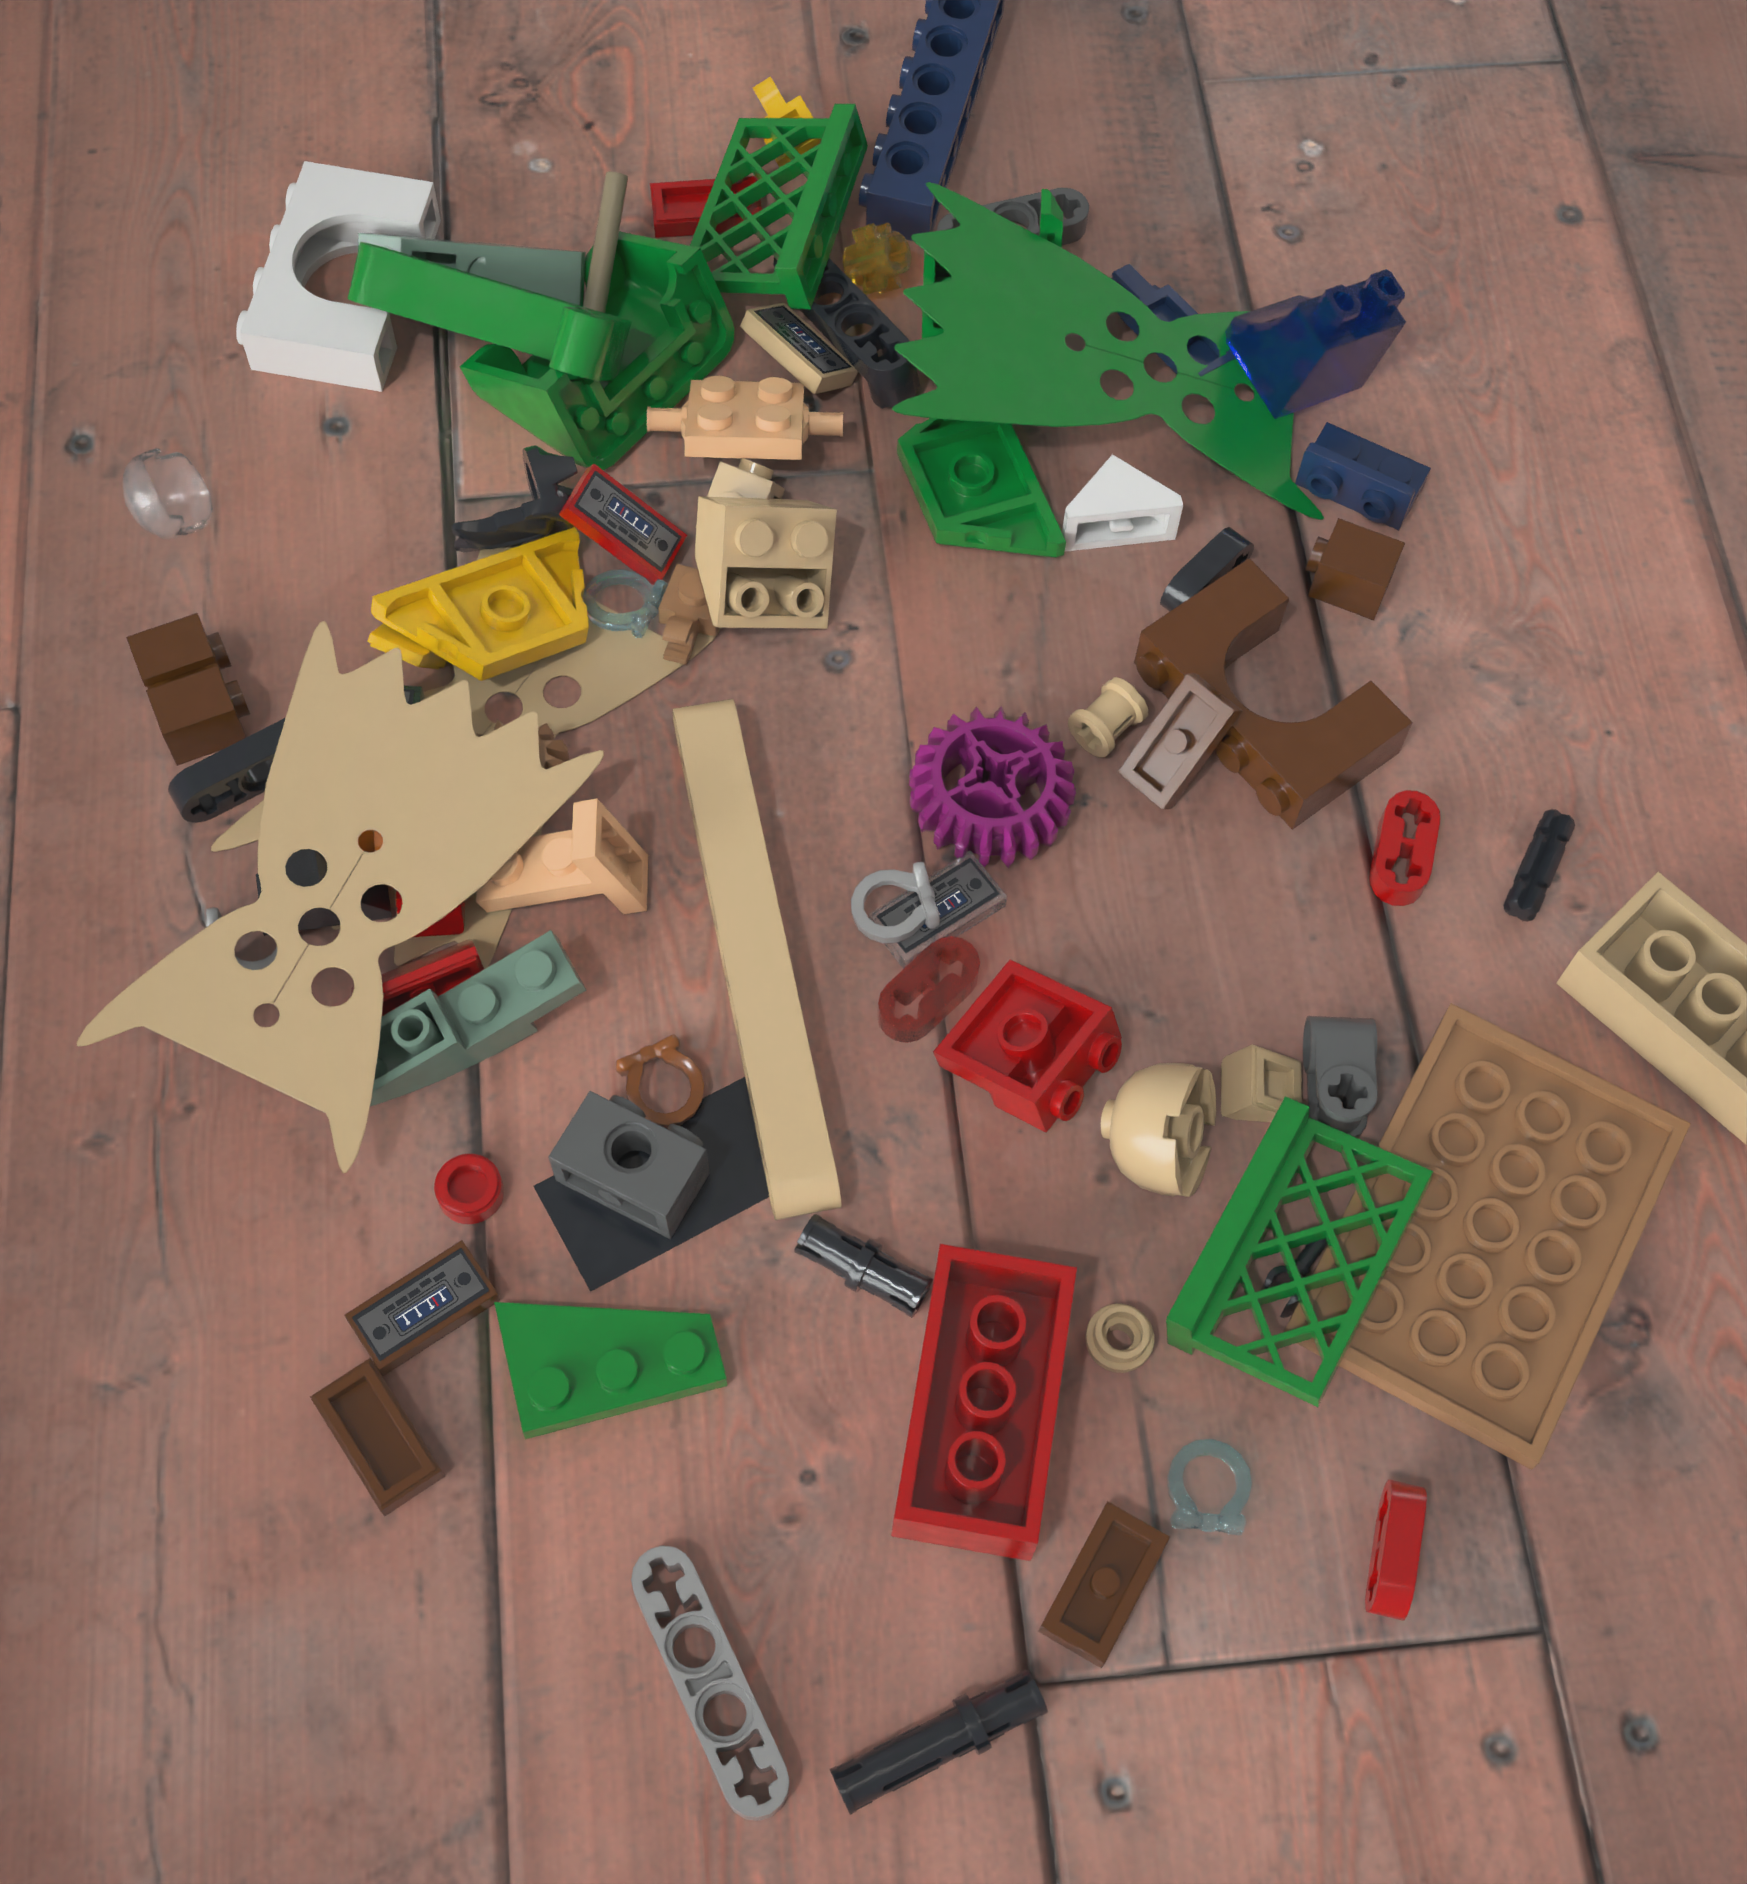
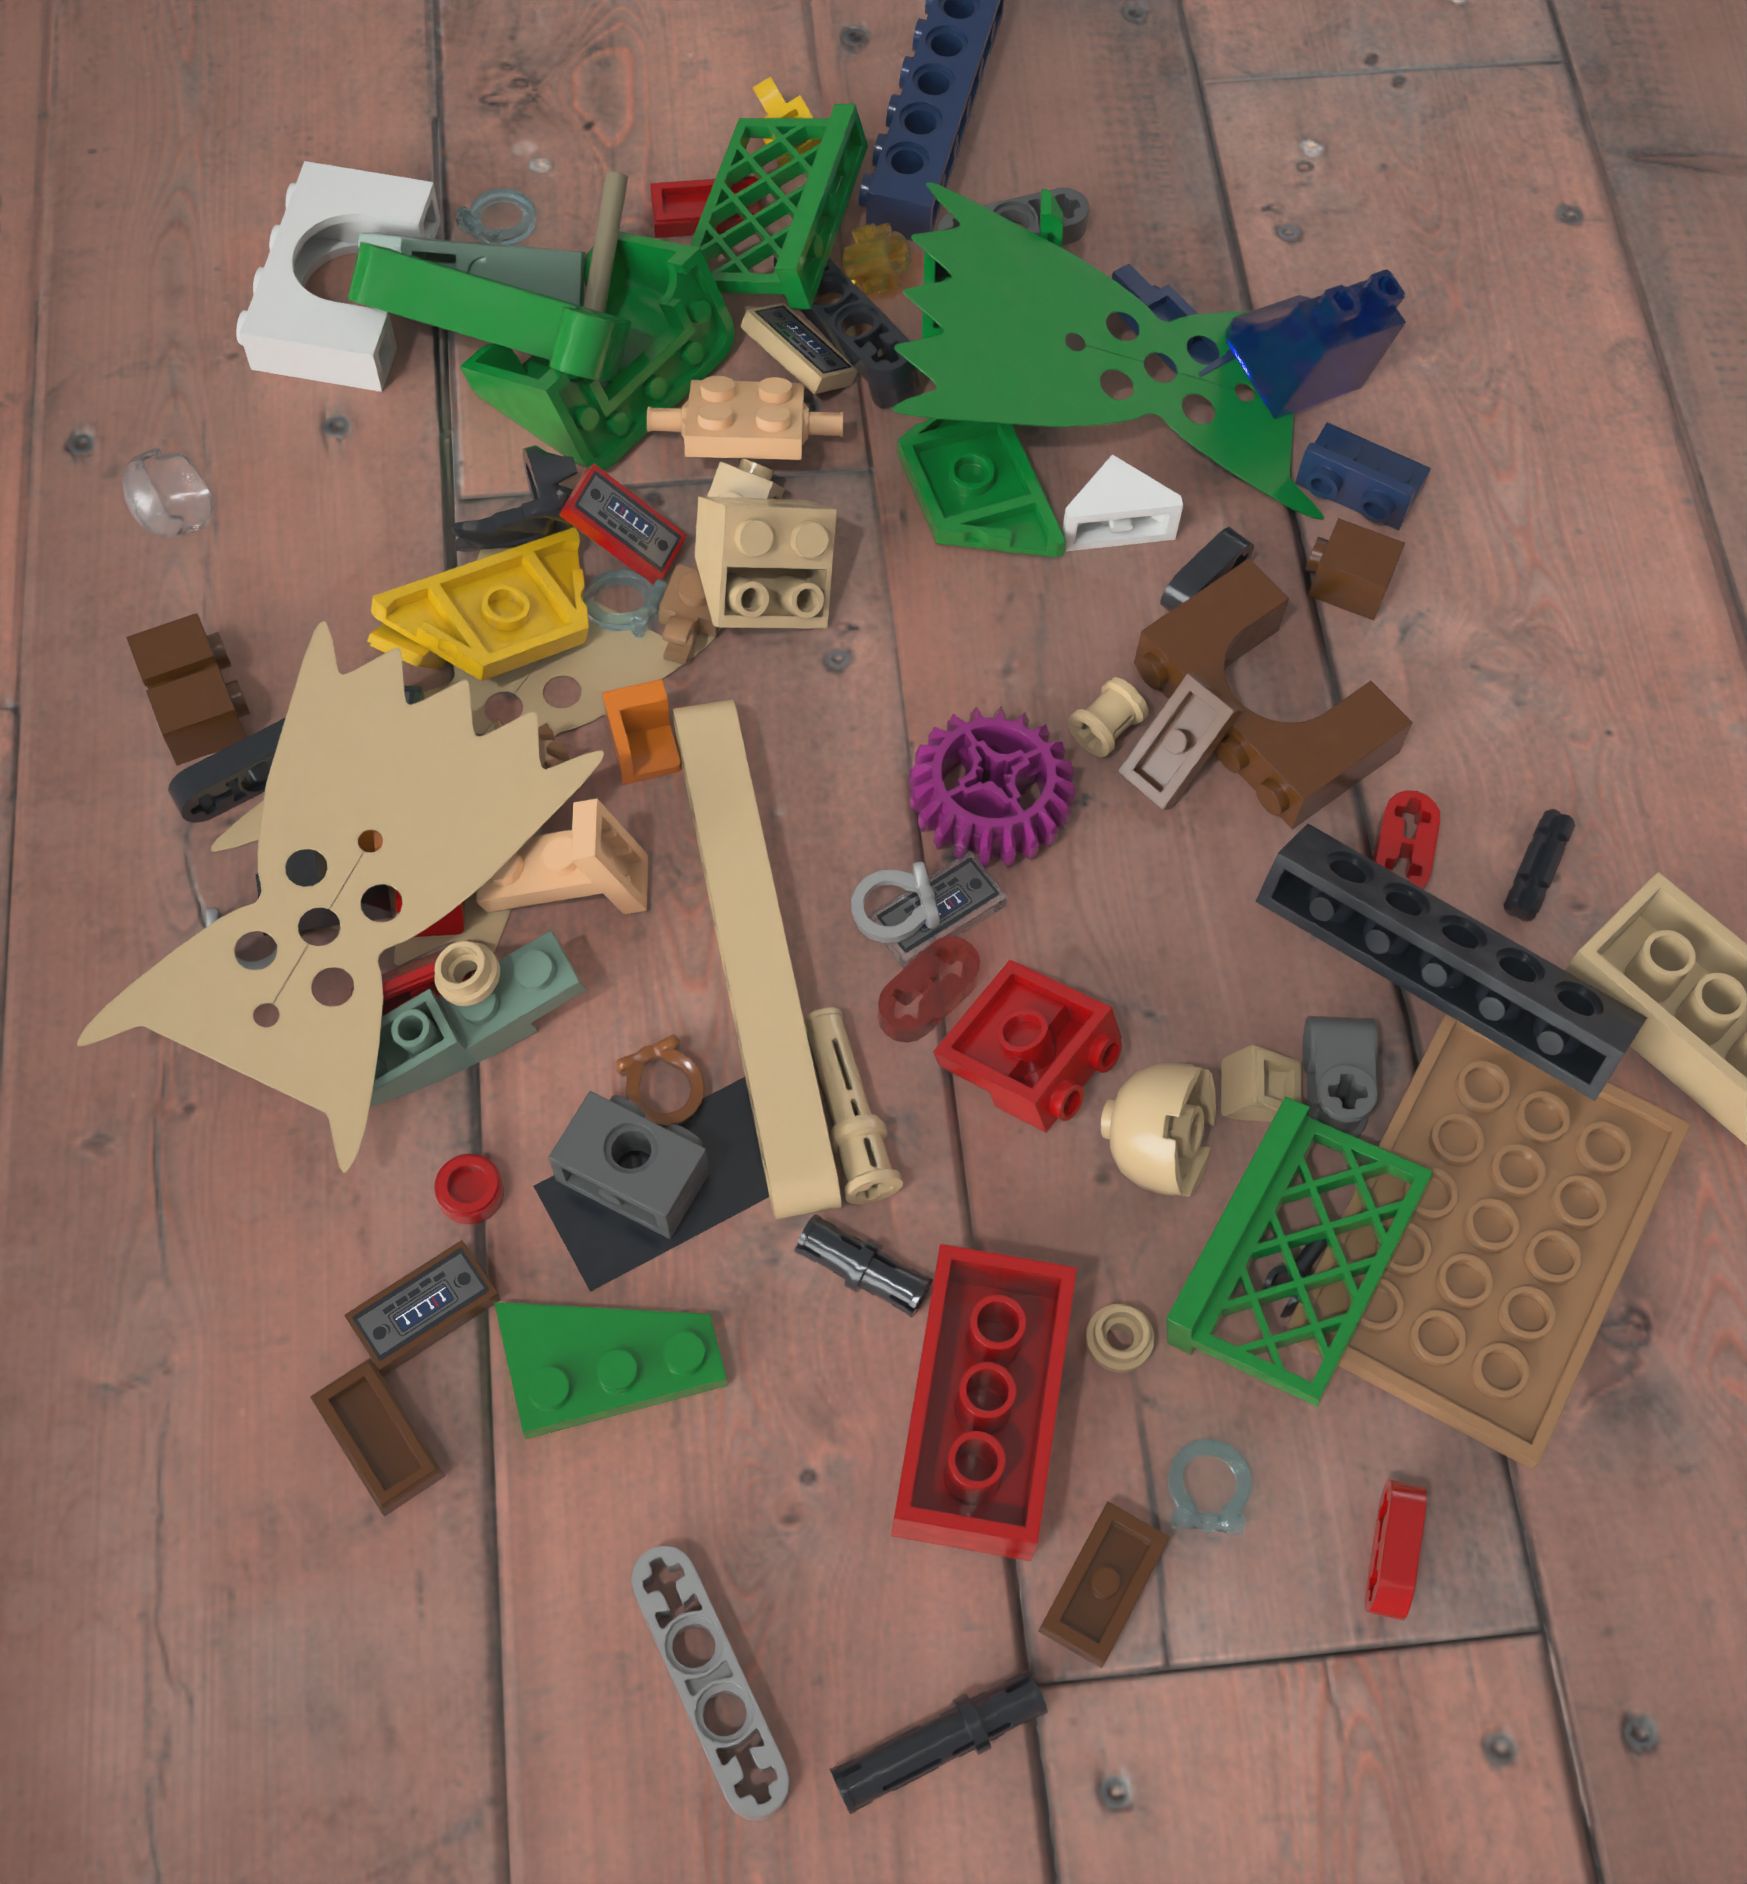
(456, 962): none -> tan plate
(470, 220): none -> clear light blue piece
(641, 731): none -> orange panel
(856, 1132): none -> tan pin
(1450, 960): none -> black brick

